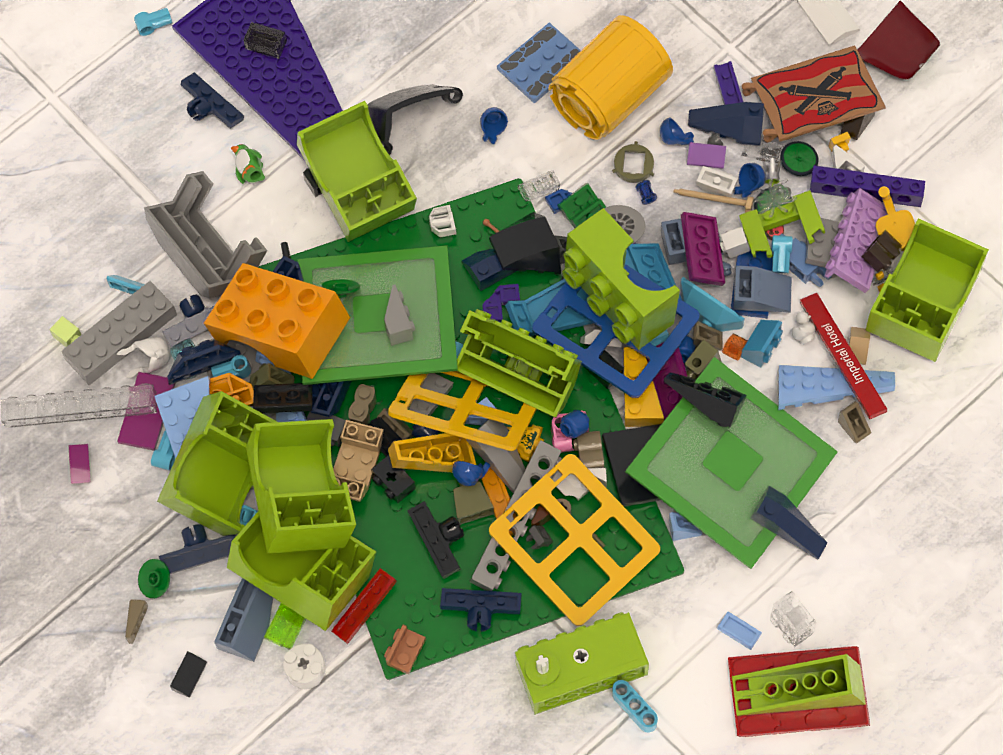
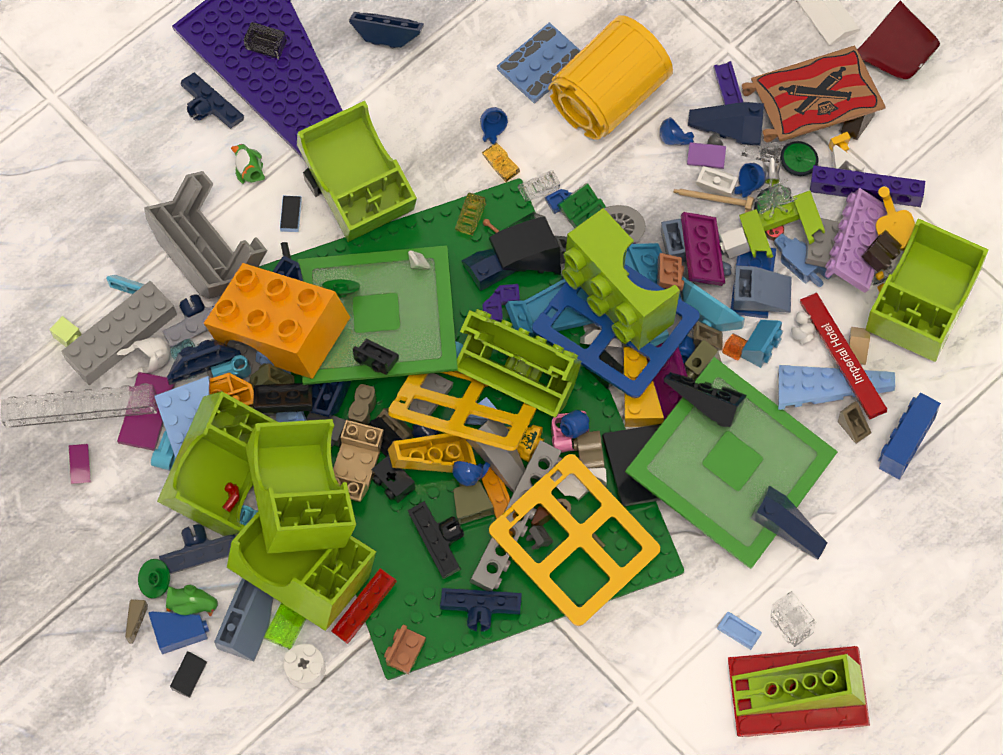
(148, 22): medium azure piece -> none
(177, 630): none -> blue slope
(190, 601): none -> bright green animal
(233, 493): none -> red arm
(290, 213): none -> black tile
(375, 356): none -> black bracket
(383, 107): black panel -> none
(385, 29): none -> dark blue wedge
(396, 319): light grey slope -> none
(417, 261): none -> white slope
(442, 221): white piece -> none
(473, 202): none -> clear yellow slope
(500, 162): none -> clear yellow slope
(581, 662): lime piece -> none
(633, 697): medium azure beam -> none
(637, 177): olive piece -> none
(646, 192): clear blue bush -> none
(670, 271): none -> nougat bracket
(682, 528): light blue slope -> none
(781, 253): medium azure piece -> none
(908, 435): none -> blue brick

